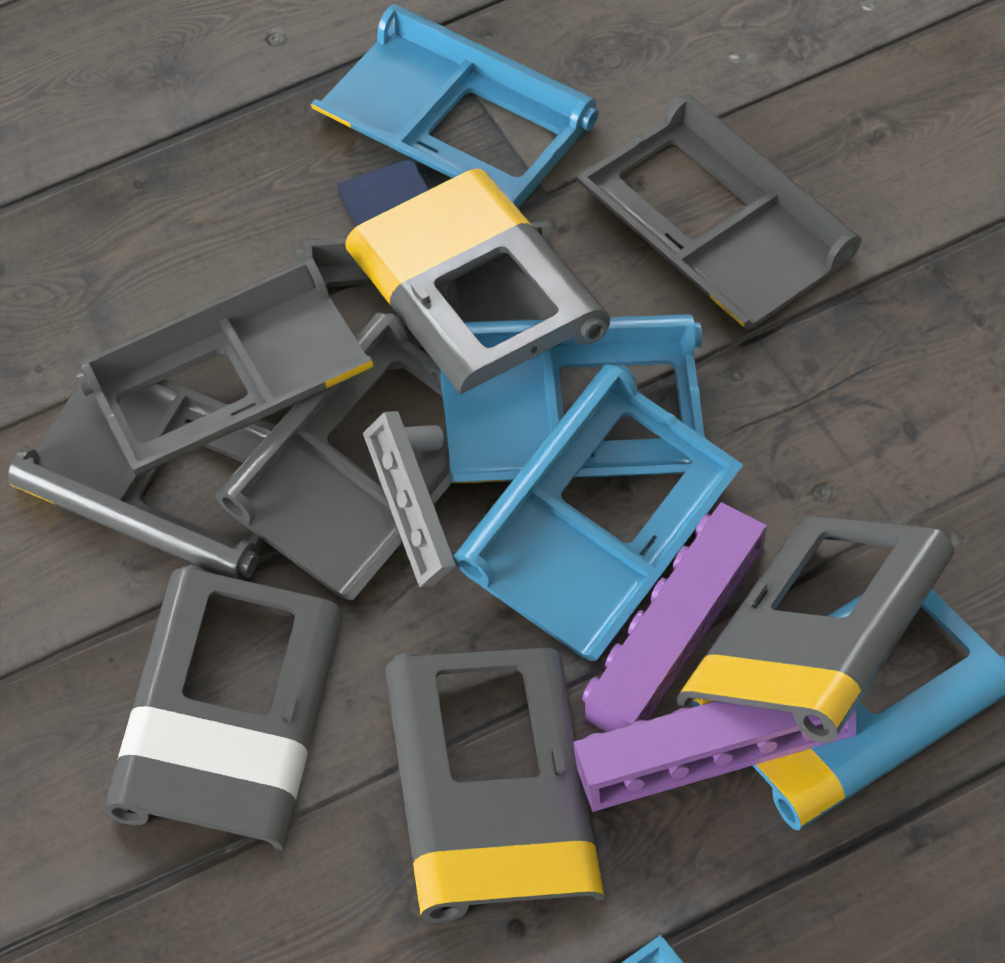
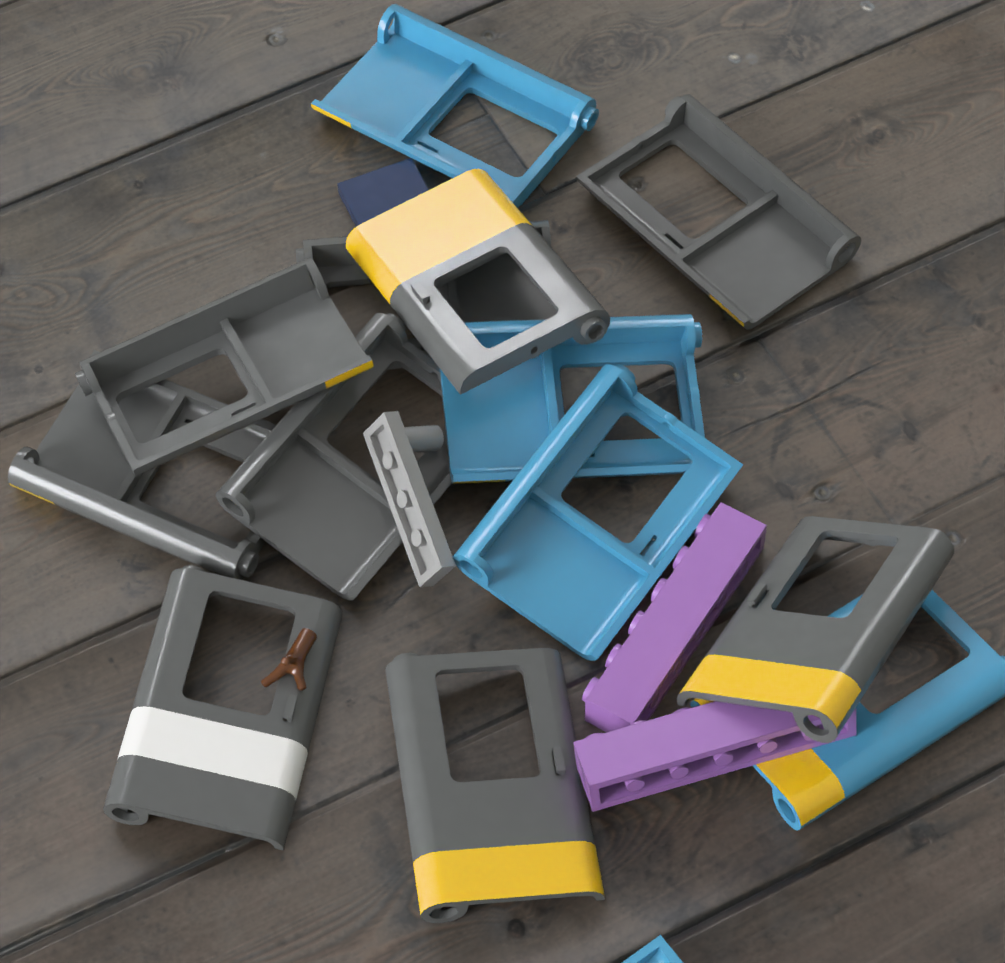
(294, 660): none -> reddish brown bar

